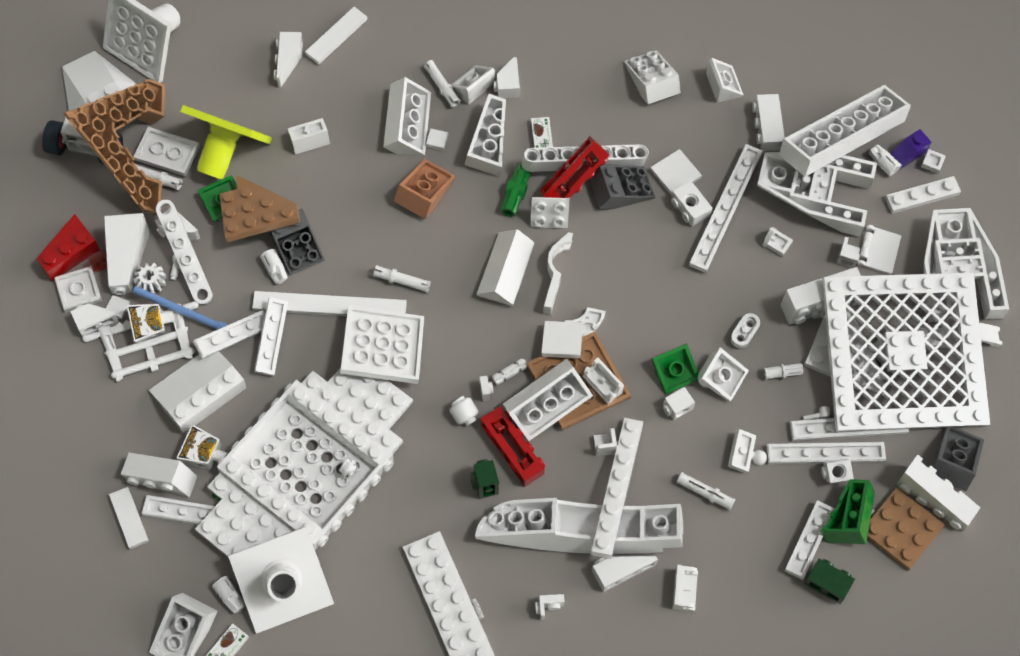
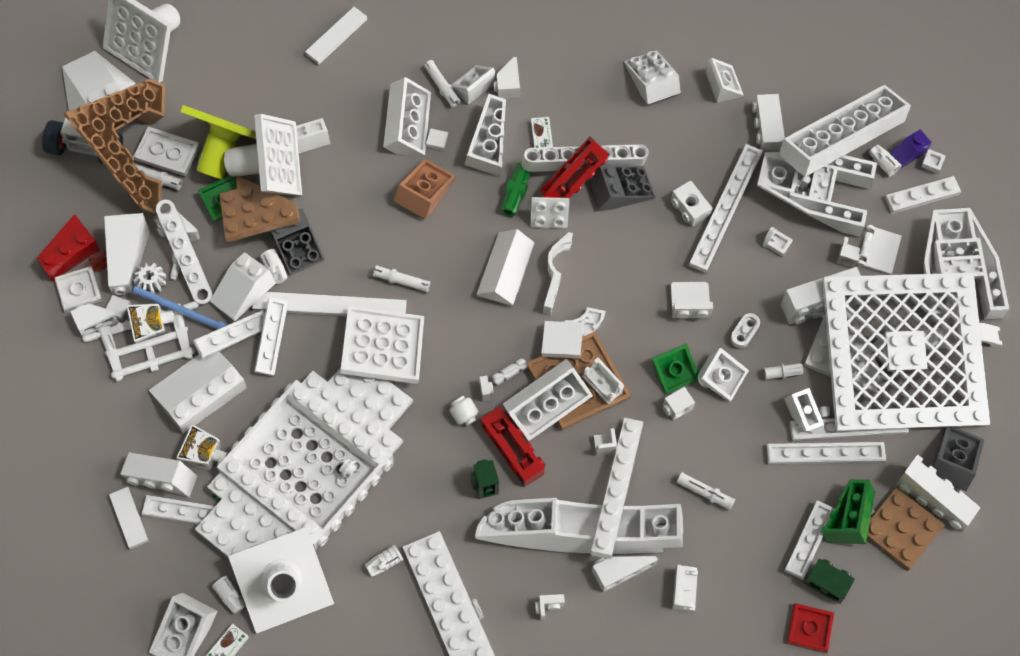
(242, 286): none -> white slope
(273, 156): none -> white piece
(289, 54): white slope -> none
(384, 560): none -> white hinge
(675, 171): white tile -> none
(690, 300): none -> white bracket
(743, 452): white plate -> none
(804, 410): none -> white slope
(810, 628): none -> red tile
(845, 470): white brick -> none

